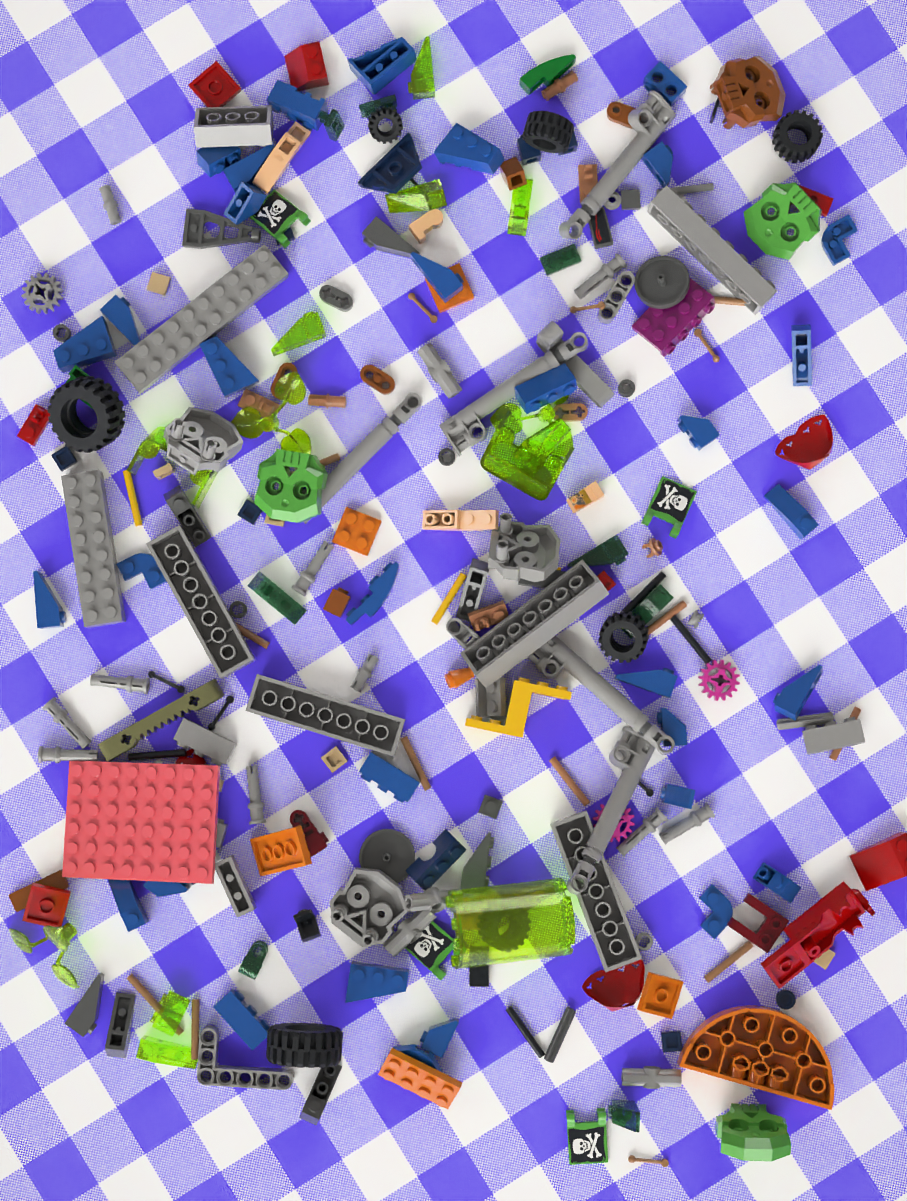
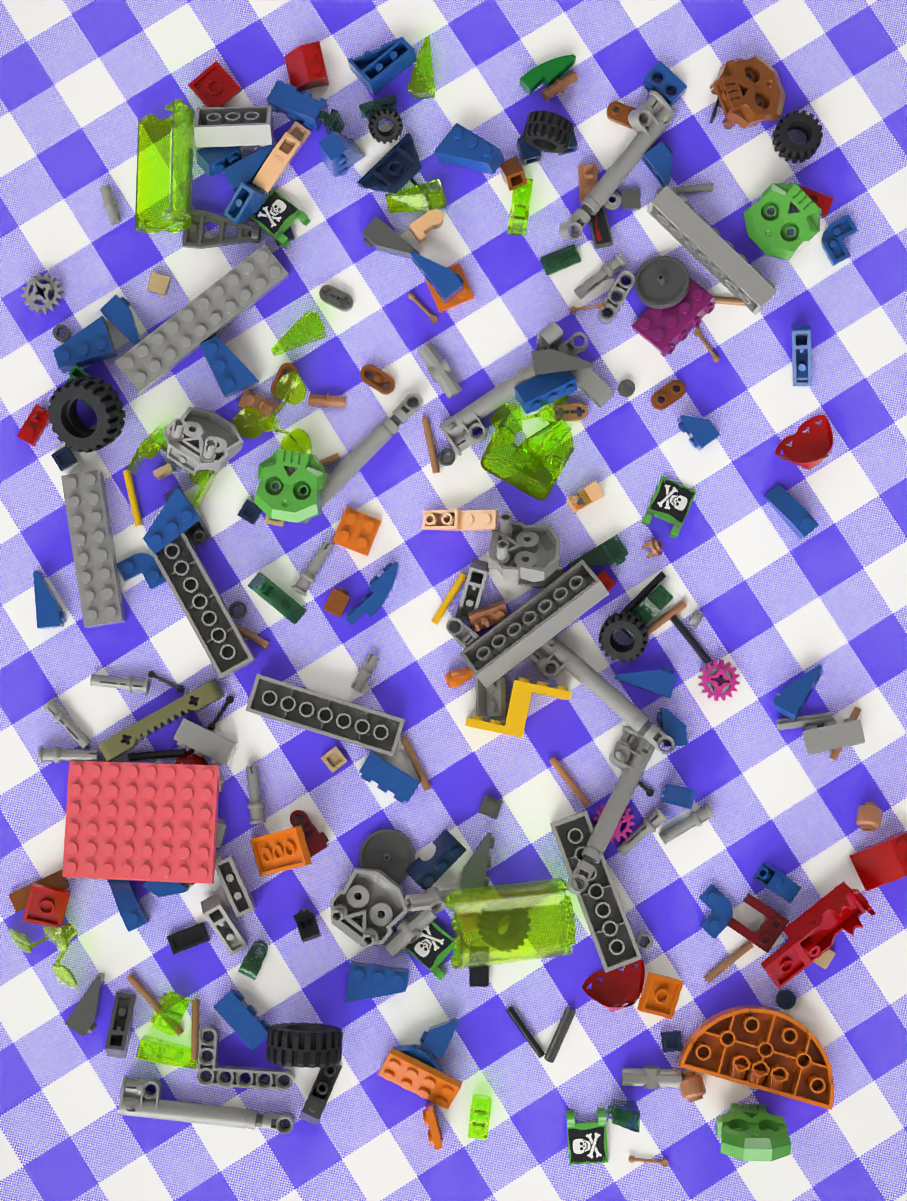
(140, 1102): none -> light grey piece
(165, 171): none -> clear neon green cylinder
(171, 522): none -> blue wedge
(188, 938): none -> black tile
(223, 924): none -> light grey slope
(339, 153): none -> blue wedge
(430, 445): none -> medium nougat piece
(434, 1133): none -> orange plate
(479, 1116): none -> clear neon green brick
(553, 361): none -> dark grey slope
(668, 394): none -> dark orange plate
(692, 1087): none -> nougat head
(869, 817): none -> nougat head

